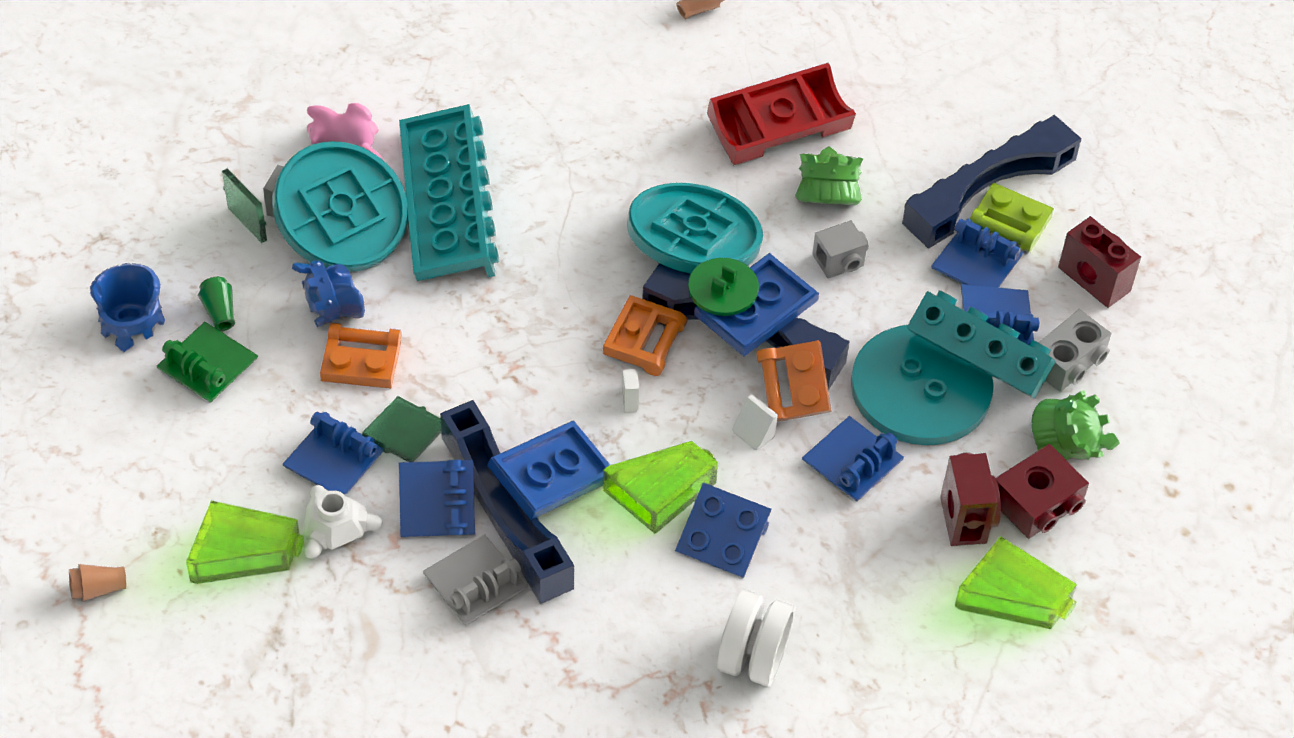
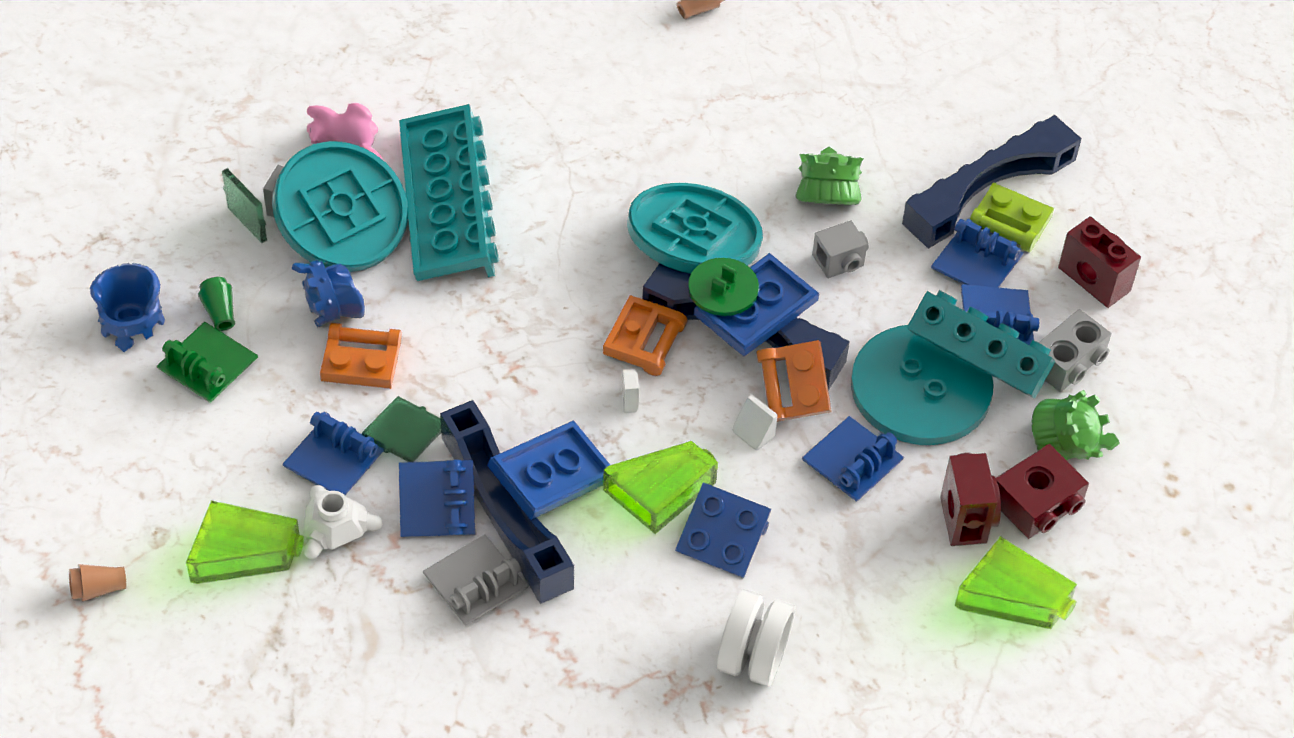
(779, 112): red piece -> none

